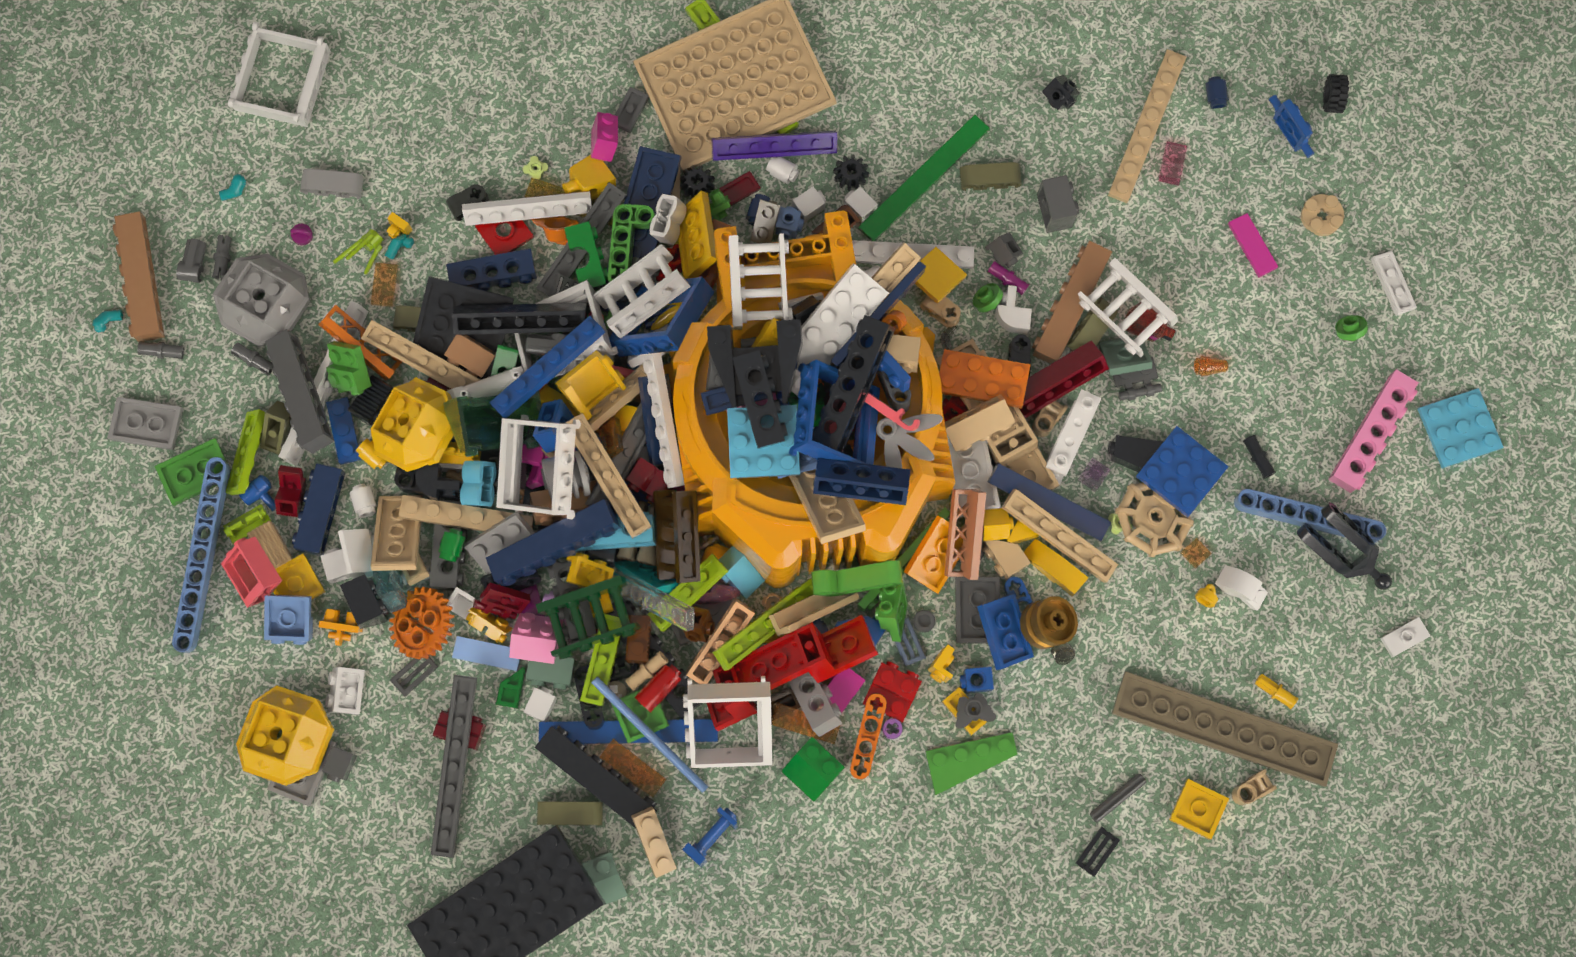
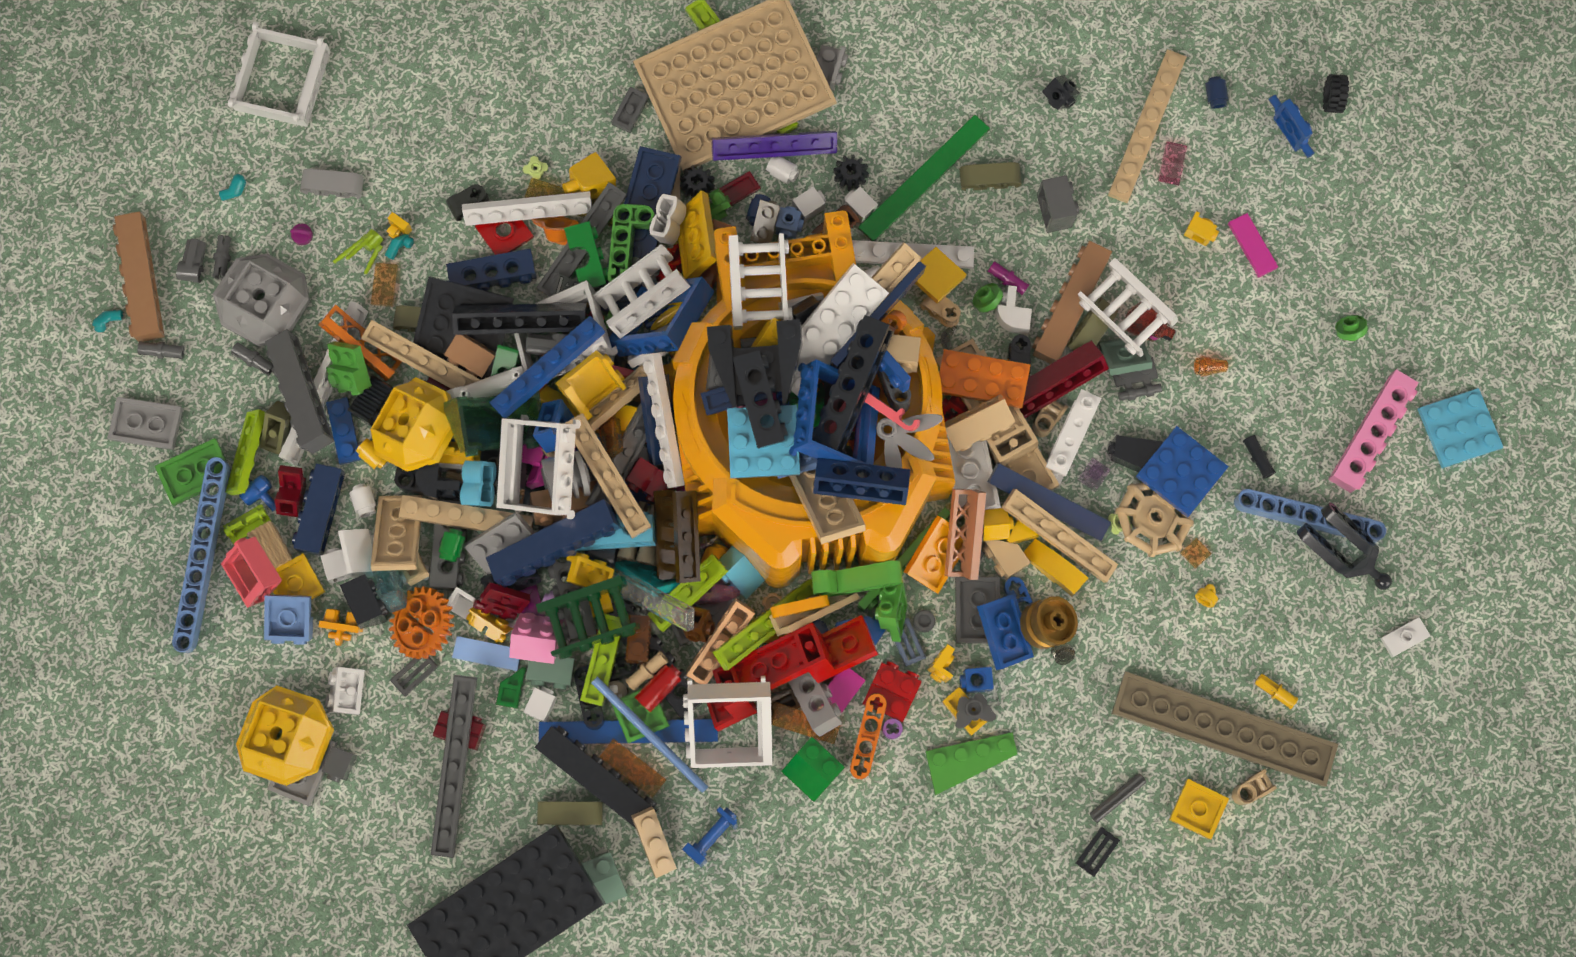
(604, 136): dark pink brick -> none
(799, 606): none -> light orange beam
(831, 62): none -> light grey bracket
(1005, 250): dark grey brick -> none
(1201, 230): none -> yellow brick
(1242, 585): white brick -> none
(1329, 205): tan plate -> none
(1393, 283): white tile -> none

